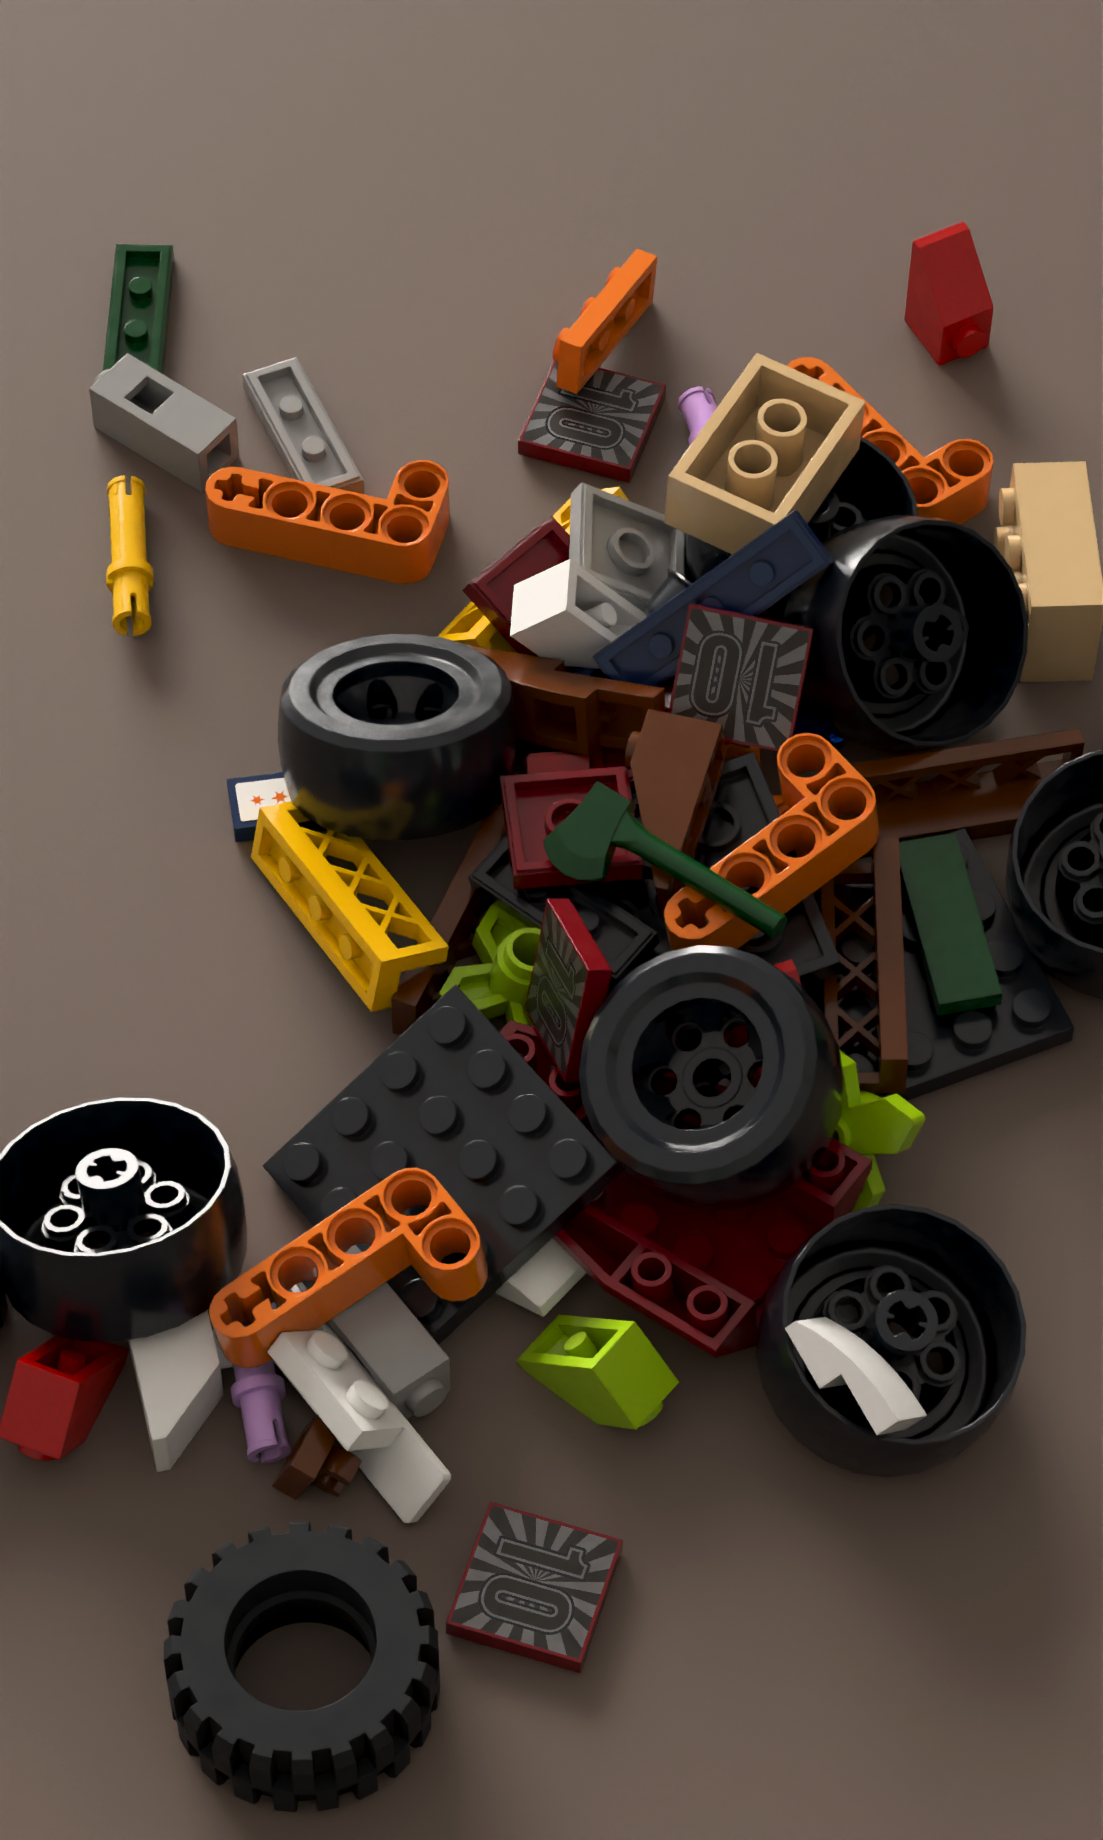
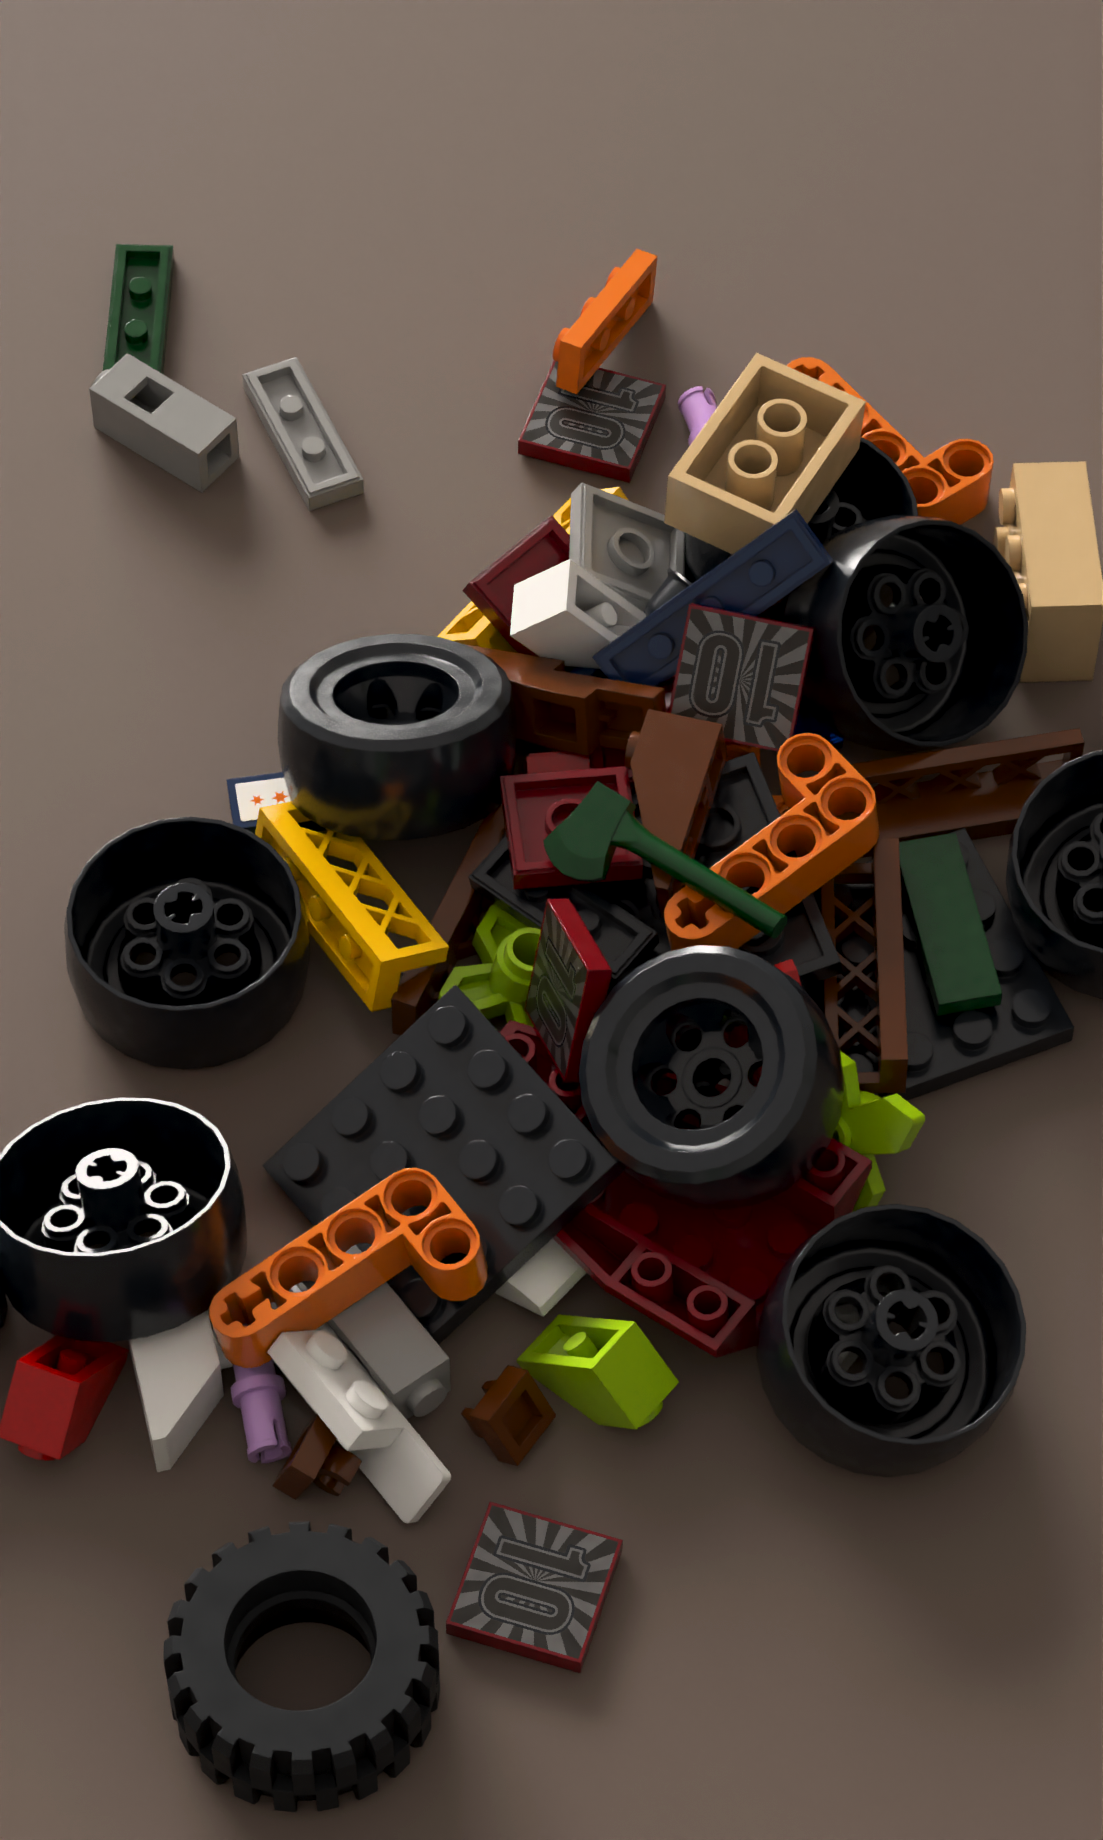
(129, 573): yellow pin -> none
(170, 895): none -> black wheel
(332, 526): orange beam -> none
(510, 1415): none -> reddish brown tile
(842, 1358): white slope -> none
(948, 295): red slope -> none

